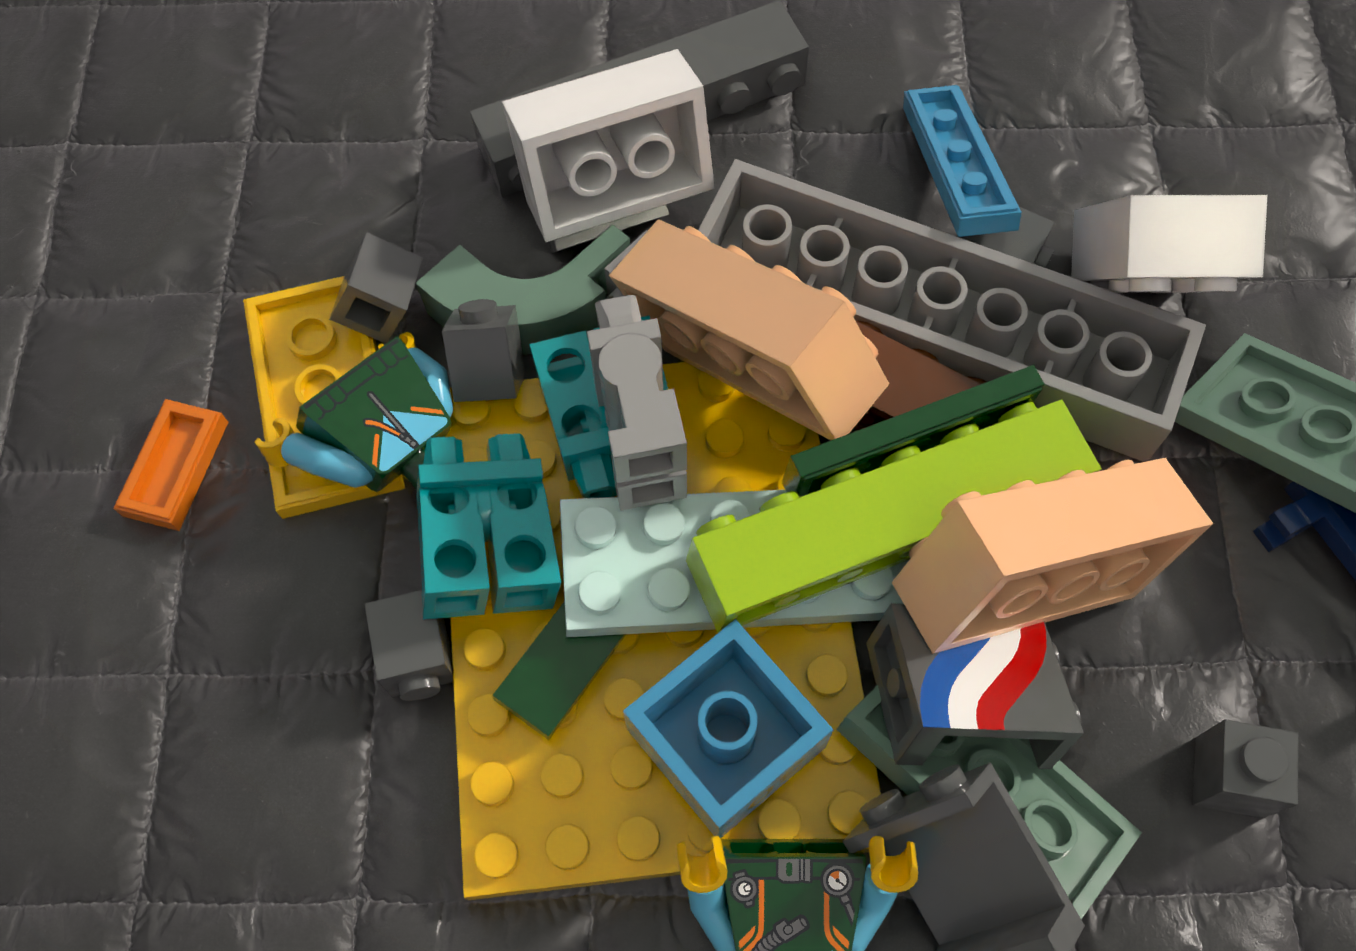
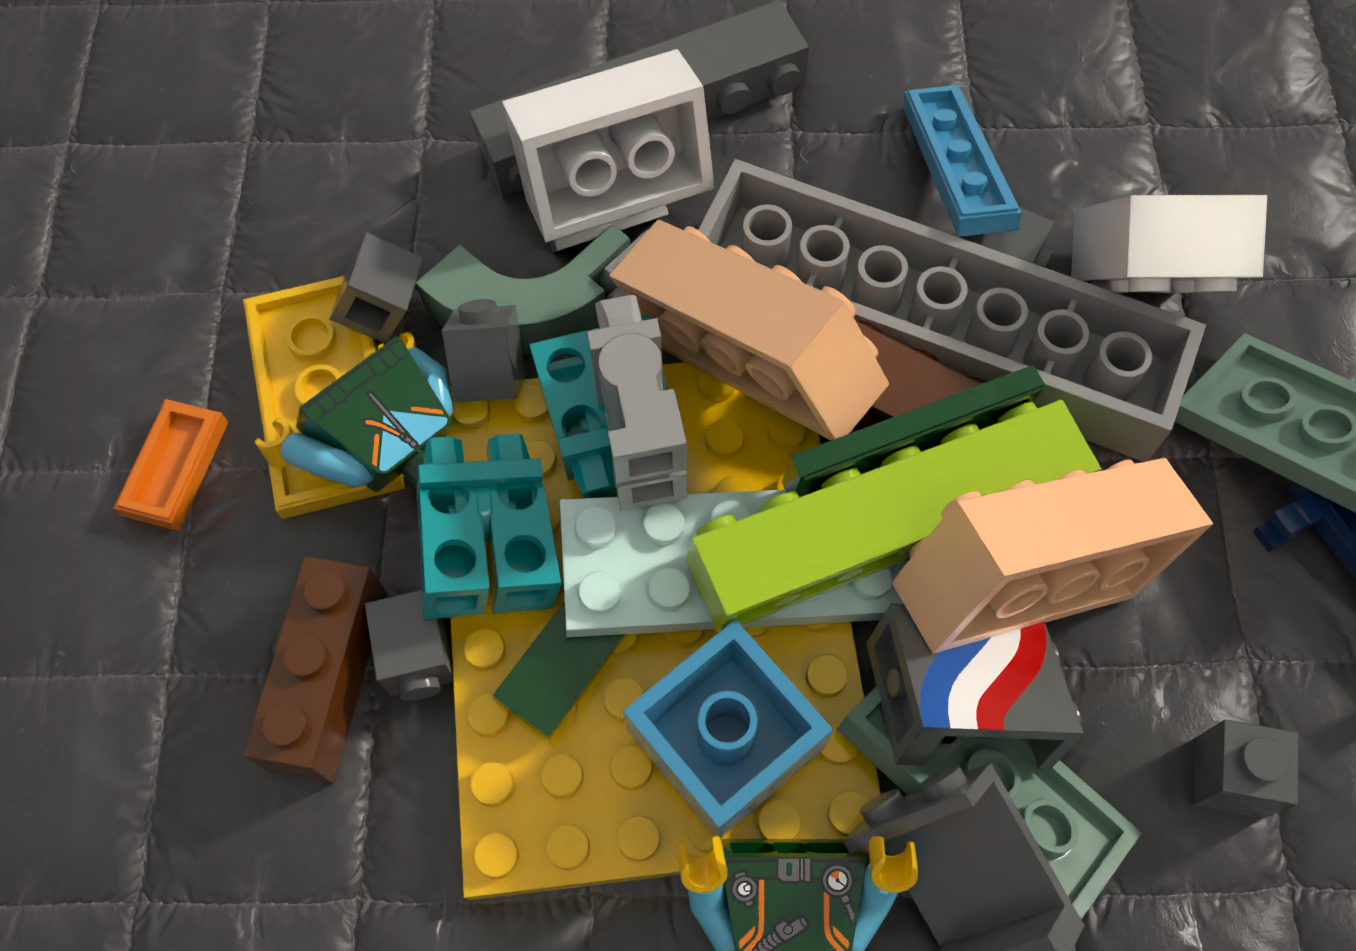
(315, 672): none -> reddish brown brick

